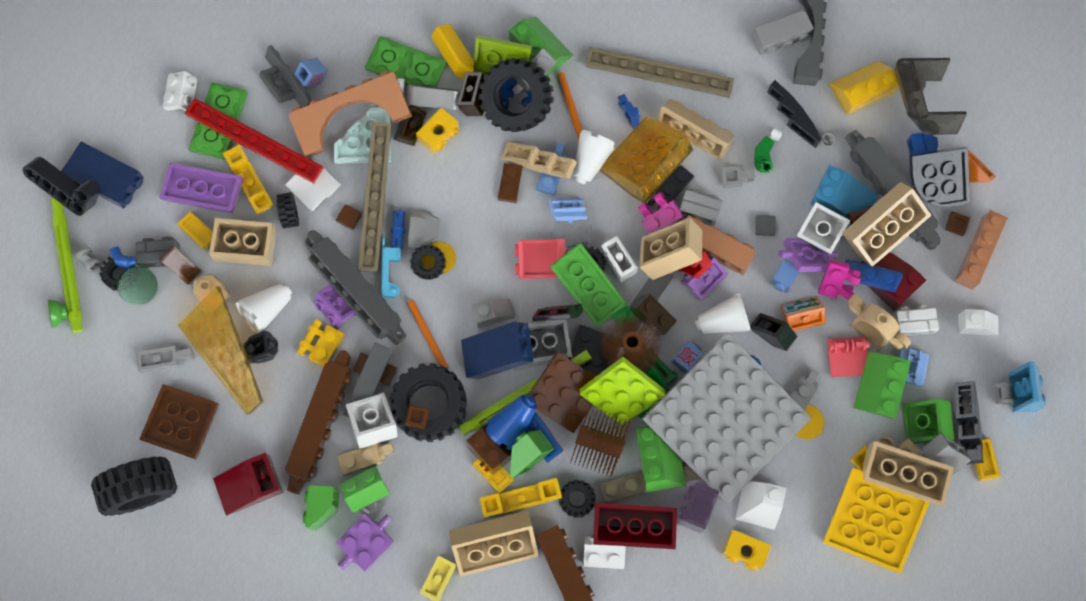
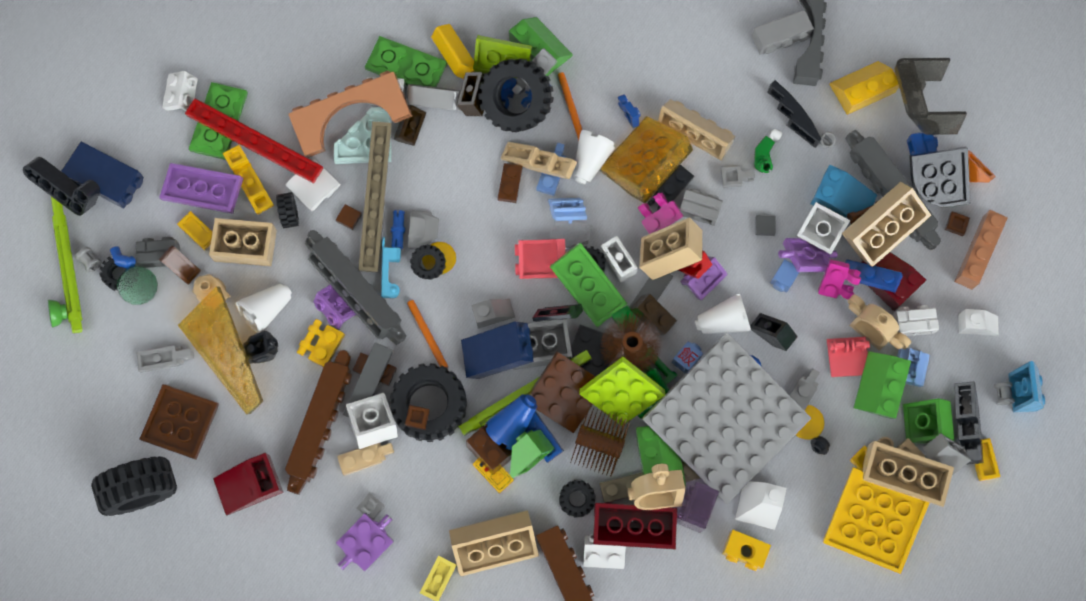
(281, 80): dark grey bracket -> none
(310, 72): medium blue brick -> none
(321, 505): bright green slope -> none
(363, 488): bright green slope -> none
(440, 121): yellow brick -> none
(520, 498): yellow slope -> none
(658, 489): none -> tan piece
(659, 72): dark tan plate -> none
(725, 247): nougat brick -> none
(804, 313): orange panel -> none
(820, 445): none -> black plate

